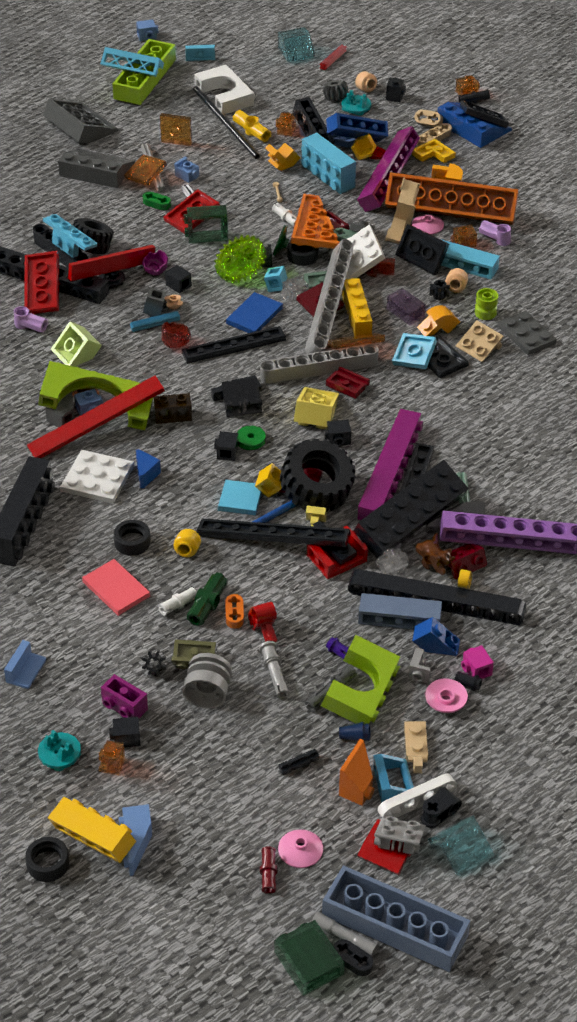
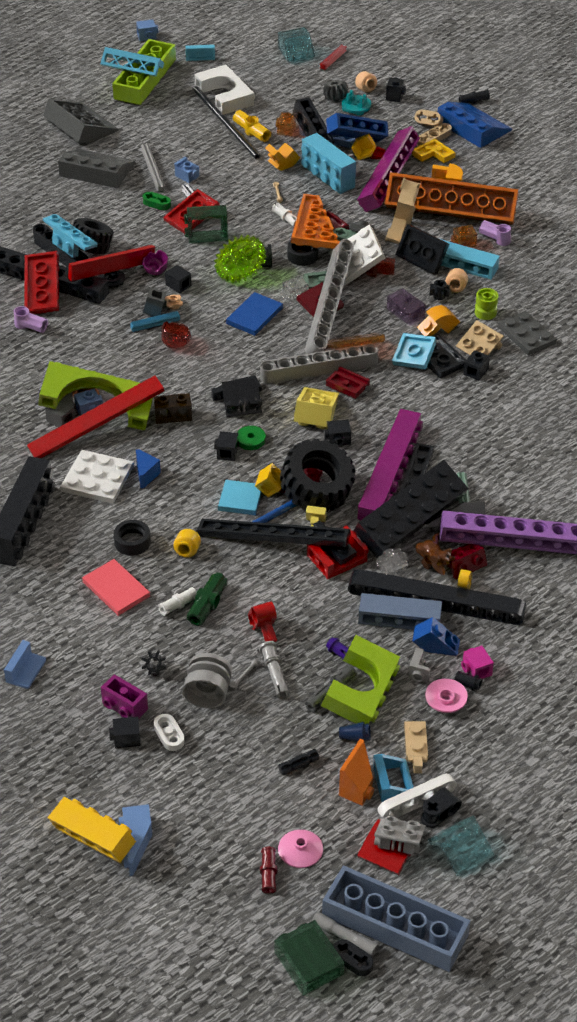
(45, 844): black tyre -> none
(66, 749): teal plate -> none
(75, 345): yellowish green slope -> none
(112, 757): clear orange brick -> none
(145, 170): clear orange tile -> none
(170, 733): none -> white plate
(176, 129): clear orange tile -> none
(186, 649): olive bracket -> none
(233, 344): black tile -> none
(234, 684): none -> light grey hinge
(238, 610): orange beam -> none
(274, 278): medium azure brick -> none
(282, 241): dark green dish -> none
(357, 307): yellow brick -> none
(428, 223): bright pink dish -> none
(466, 85): clear orange brick -> none
(476, 365): none -> black brick
(484, 114): black tile -> none

